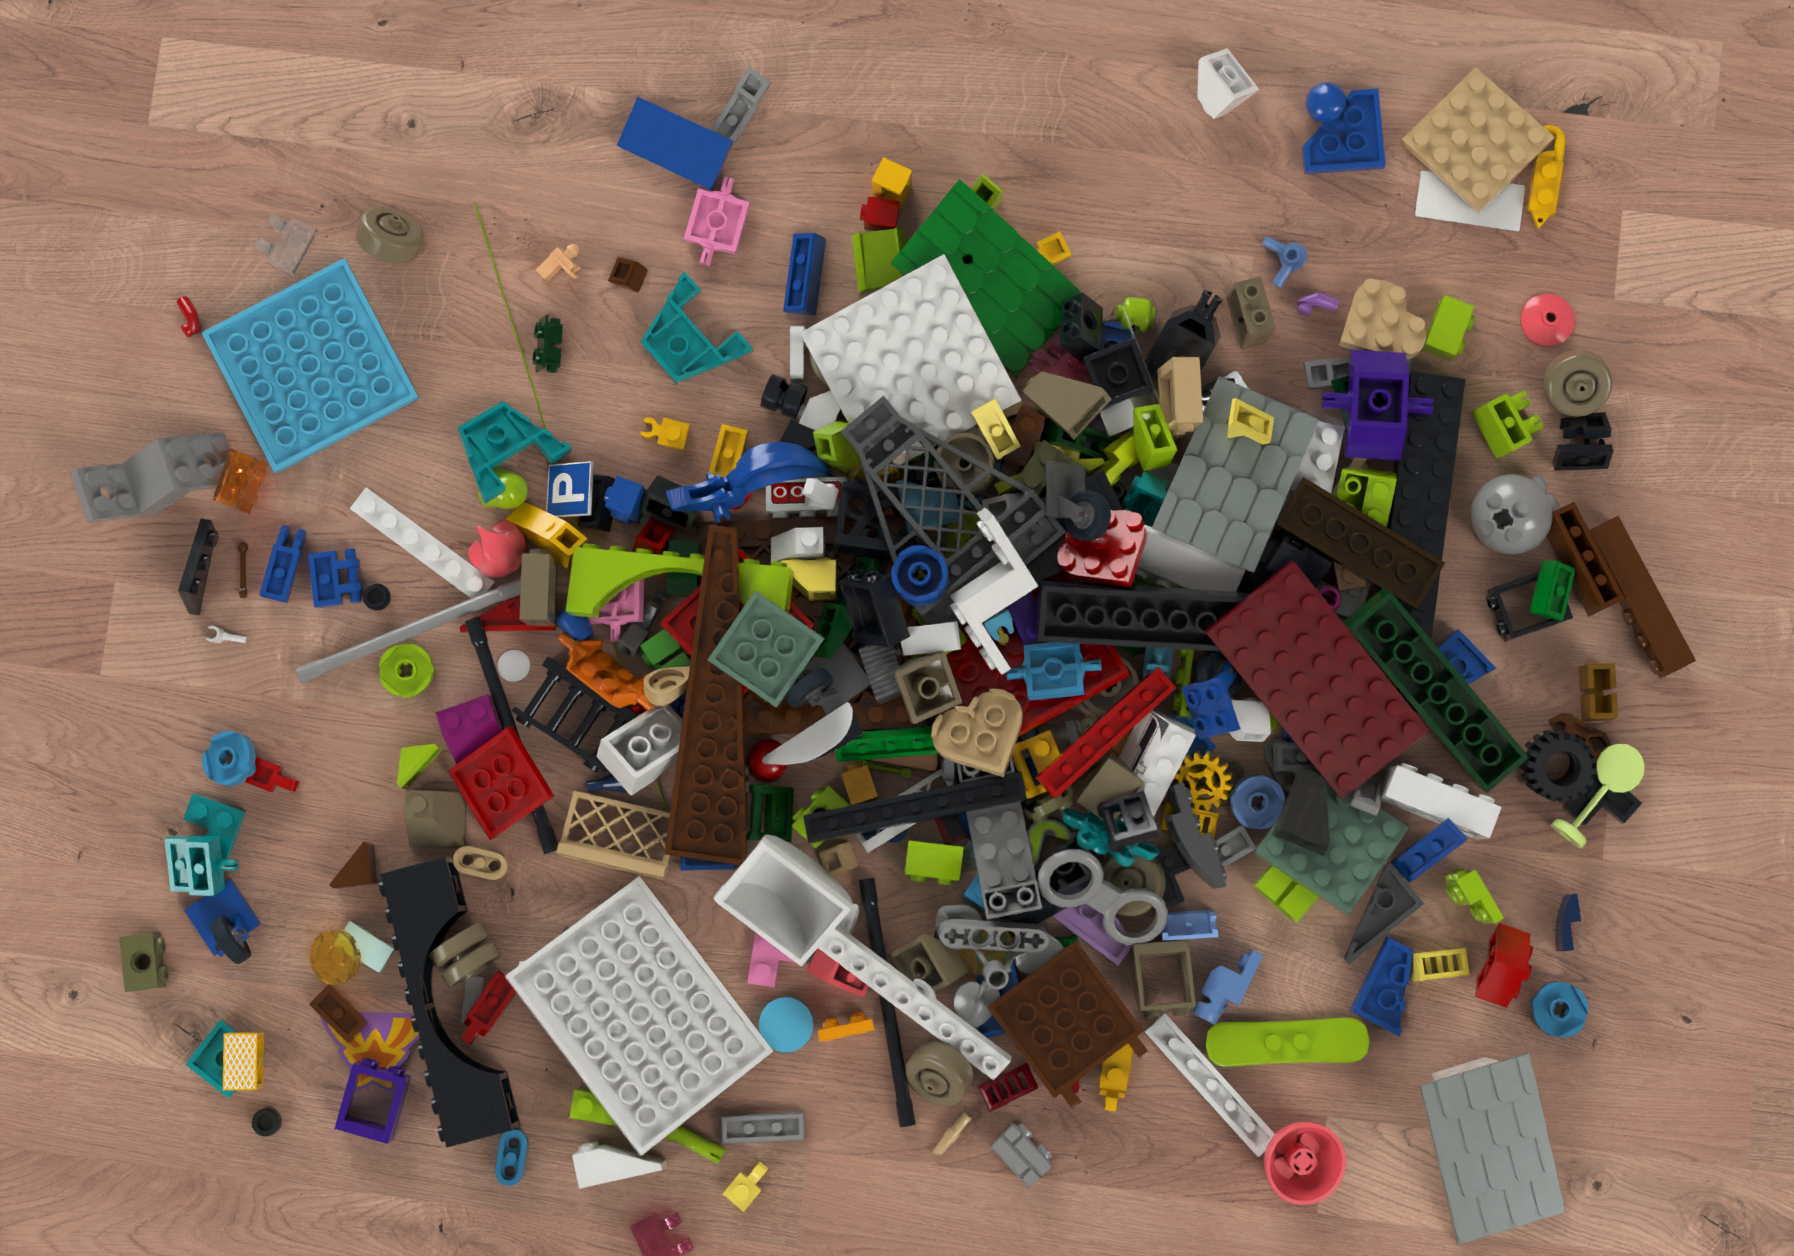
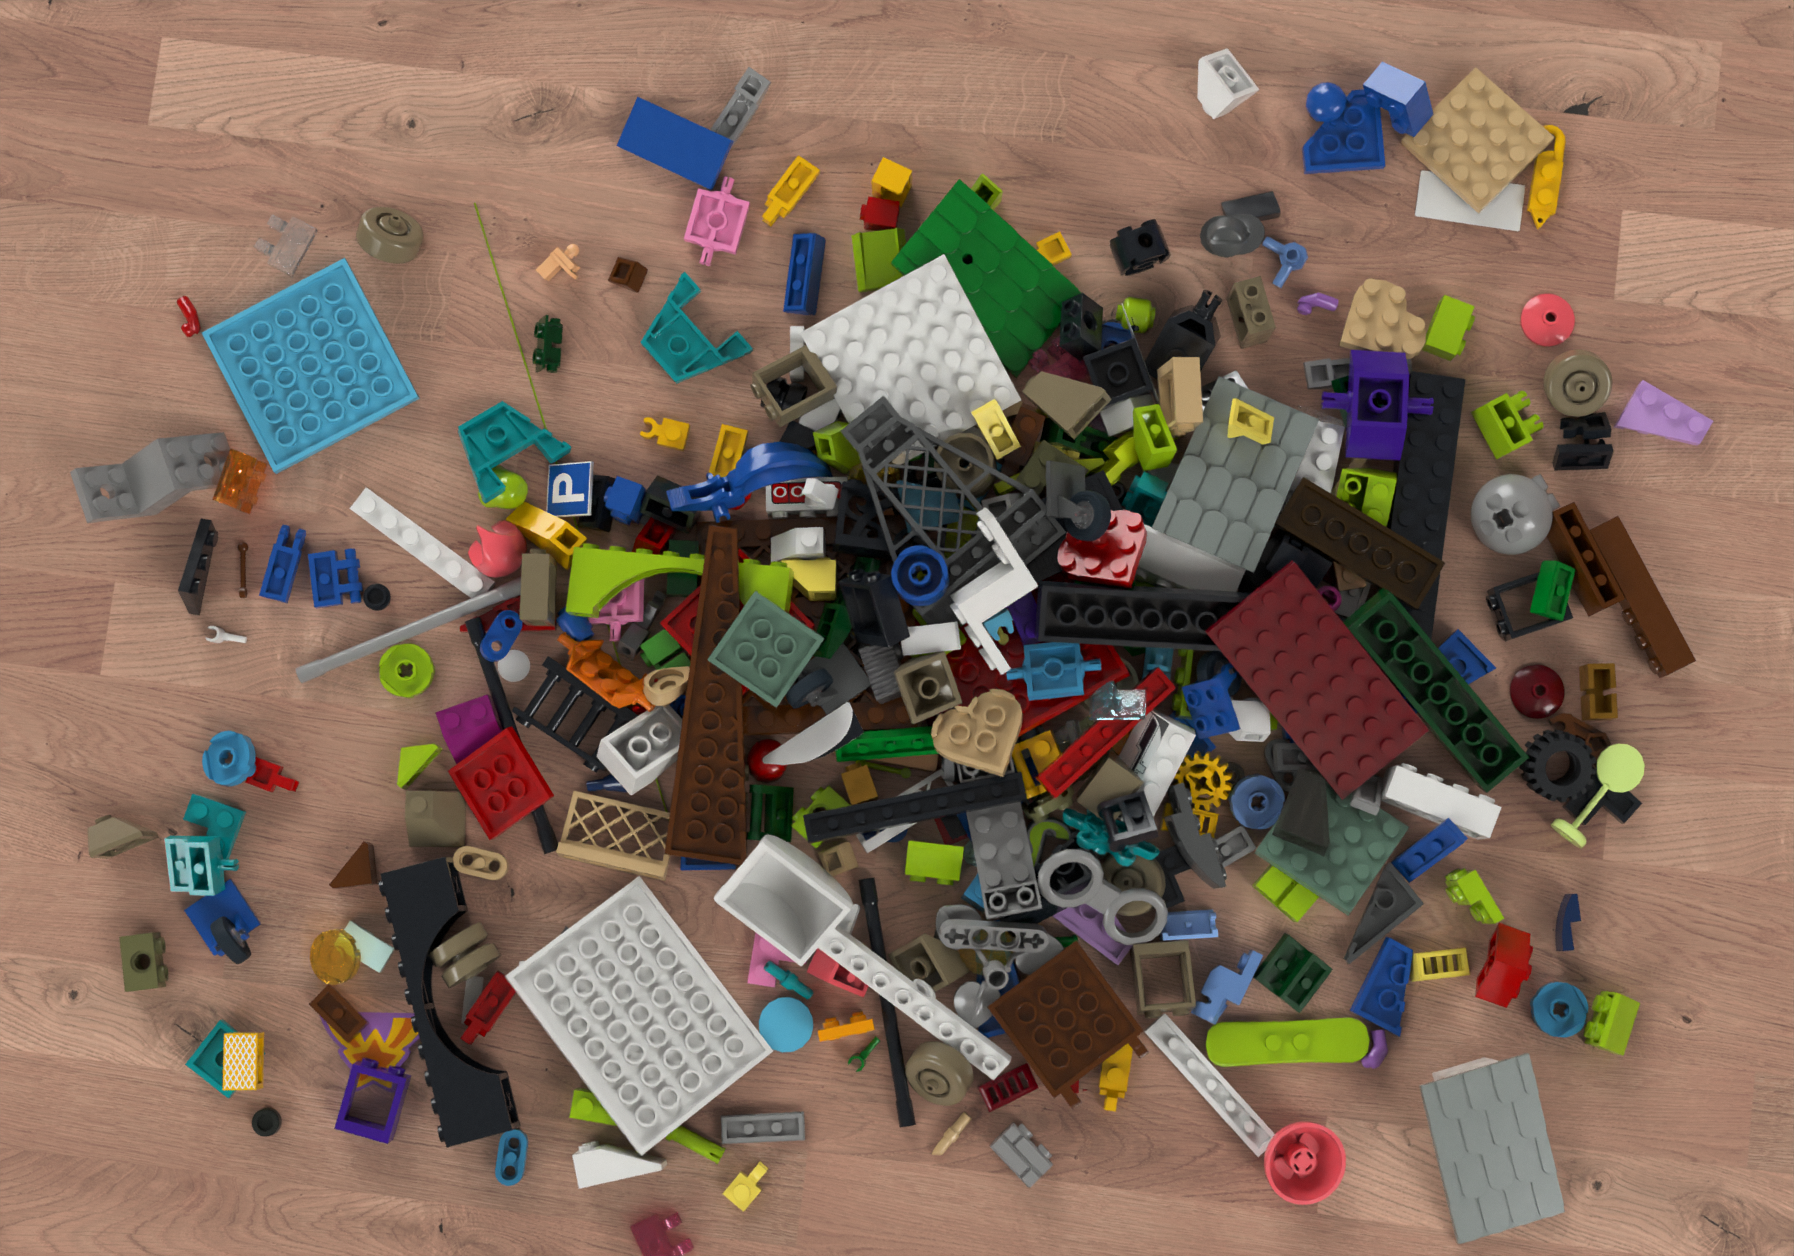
(116, 835): none -> dark tan slope
(502, 635): none -> blue plate
(782, 366): none -> dark tan window
(788, 980): none -> teal bar
(789, 189): none -> yellow hinge
(864, 1053): none -> green hand
(1115, 704): none -> clear light blue slope
(1139, 248): none -> black brick
(1232, 235): none -> dark grey piece
(1262, 206): none -> black slope
(1292, 973): none -> dark green slope
(1378, 1052): none -> medium lavender arm
(1401, 95): none -> blue brick
(1524, 695): none -> dark red dish
(1611, 1022): none -> lime slope
(1662, 415): none -> lavender wing

